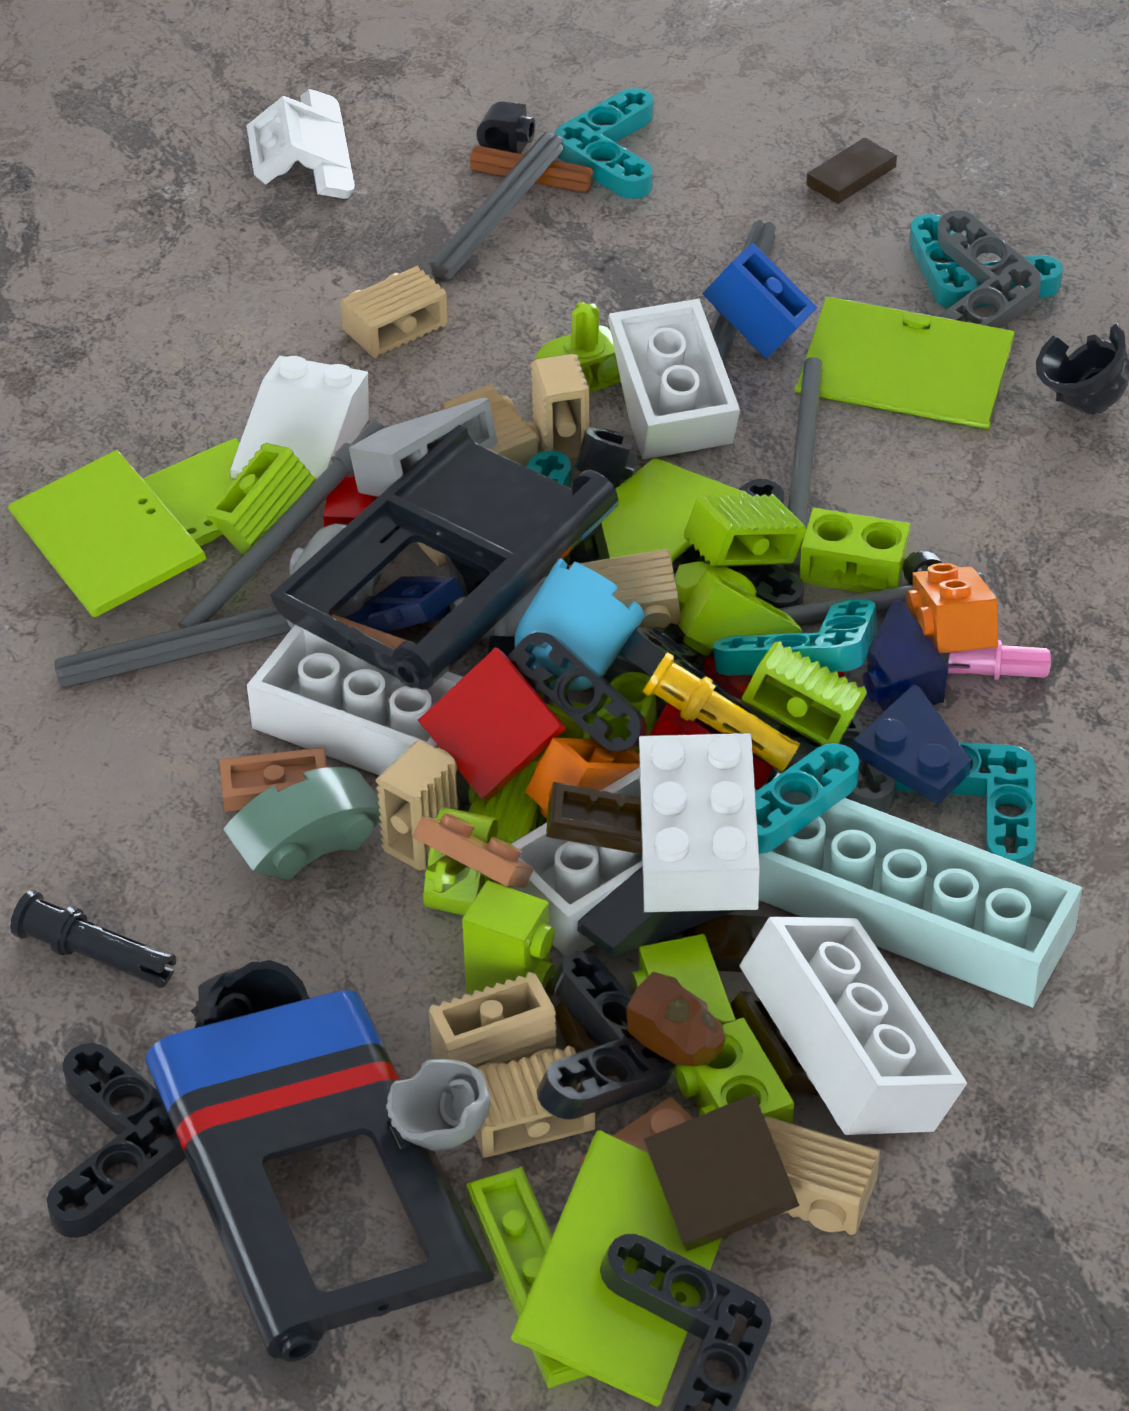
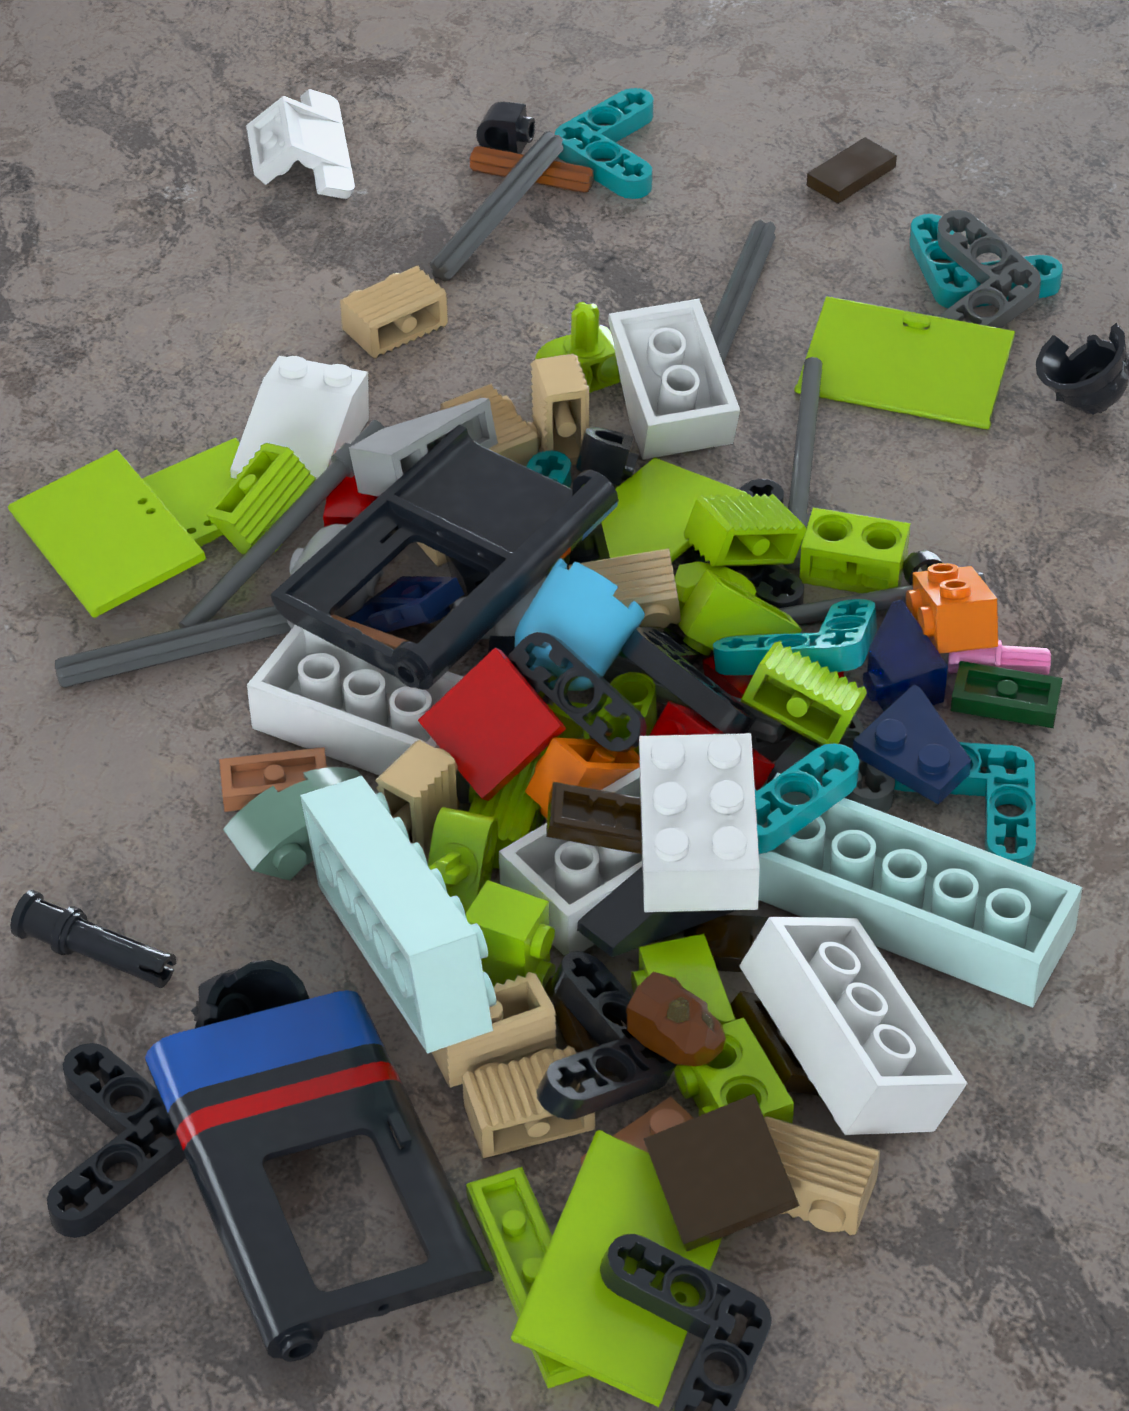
(399, 914): none -> light aqua brick
(440, 1104): light grey hair -> none
(454, 838): nougat plate -> none
(698, 700): yellow pin -> none
(759, 300): blue brick -> none
(1006, 694): none -> dark green plate

